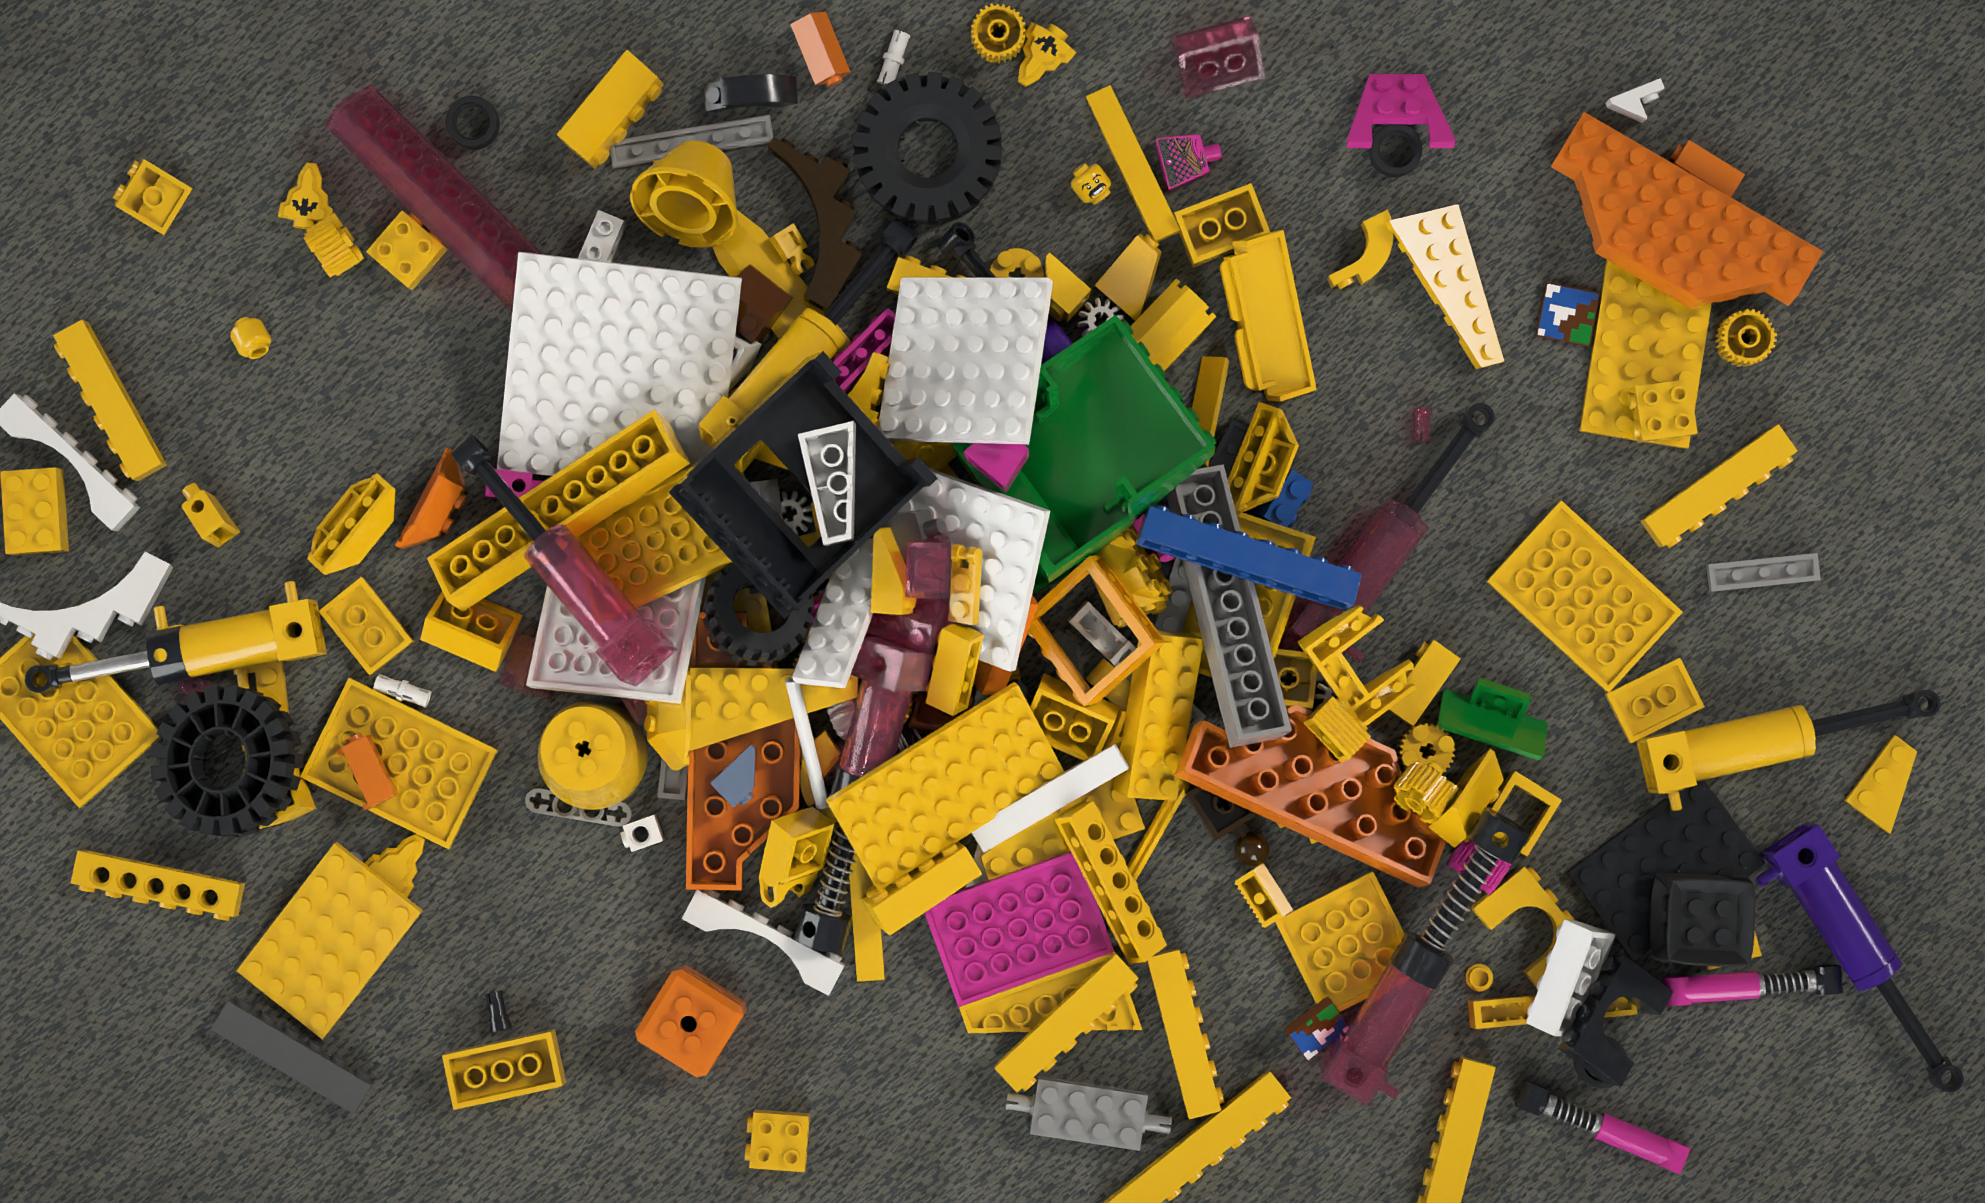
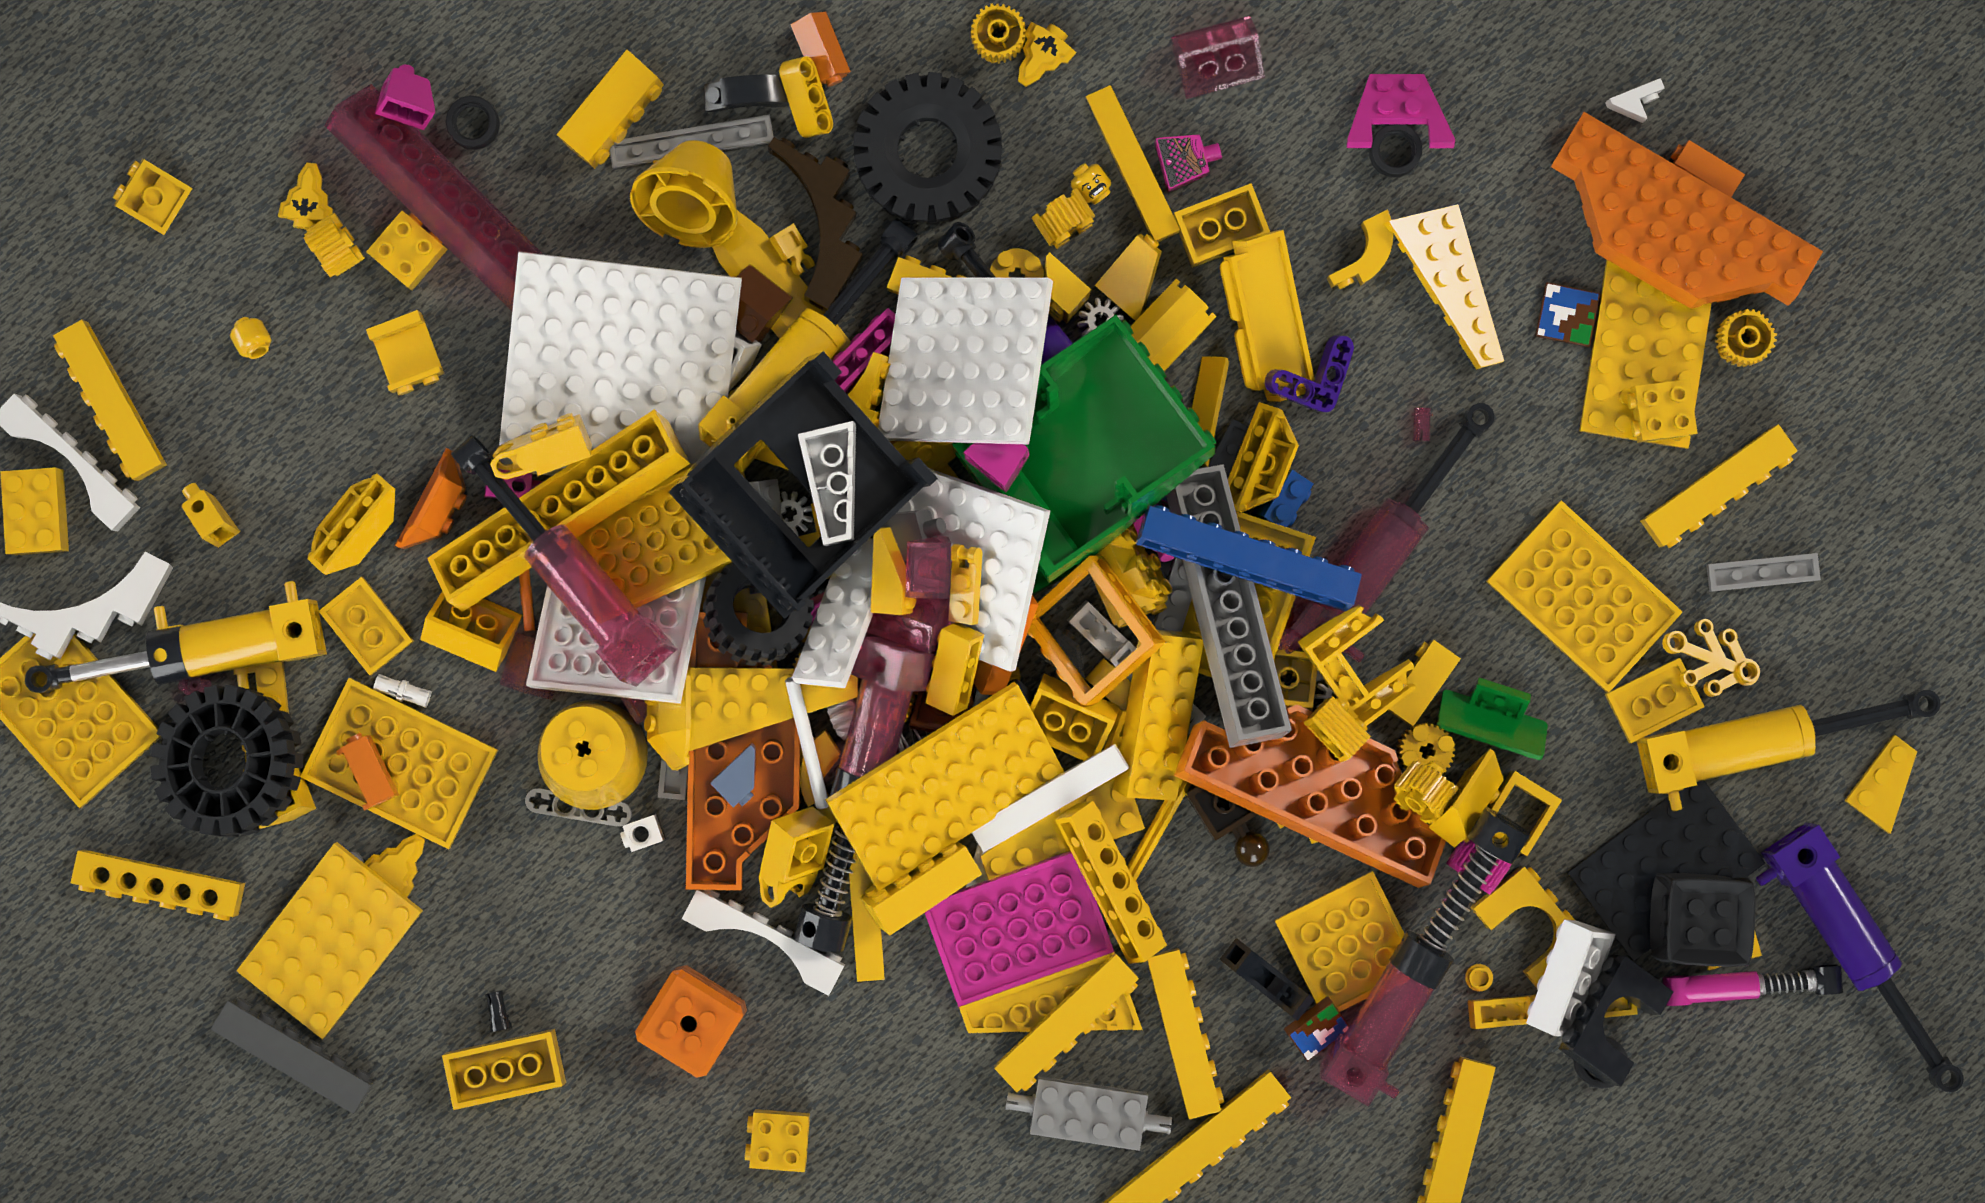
(406, 98): none -> dark pink torso
(406, 352): none -> yellow panel
(527, 601): none -> orange piece
(544, 448): none -> yellow brick
(603, 238): white brick -> none
(806, 97): none -> yellow beam
(893, 57): white pin -> none
(1064, 218): none -> yellow brick
(1263, 895): yellow brick -> none
(1267, 979): none -> black arch
(1289, 641): none -> clear pink plate
(1321, 386): none -> dark purple beam
(1605, 1128): piece -> none
(1714, 658): none -> yellow plant

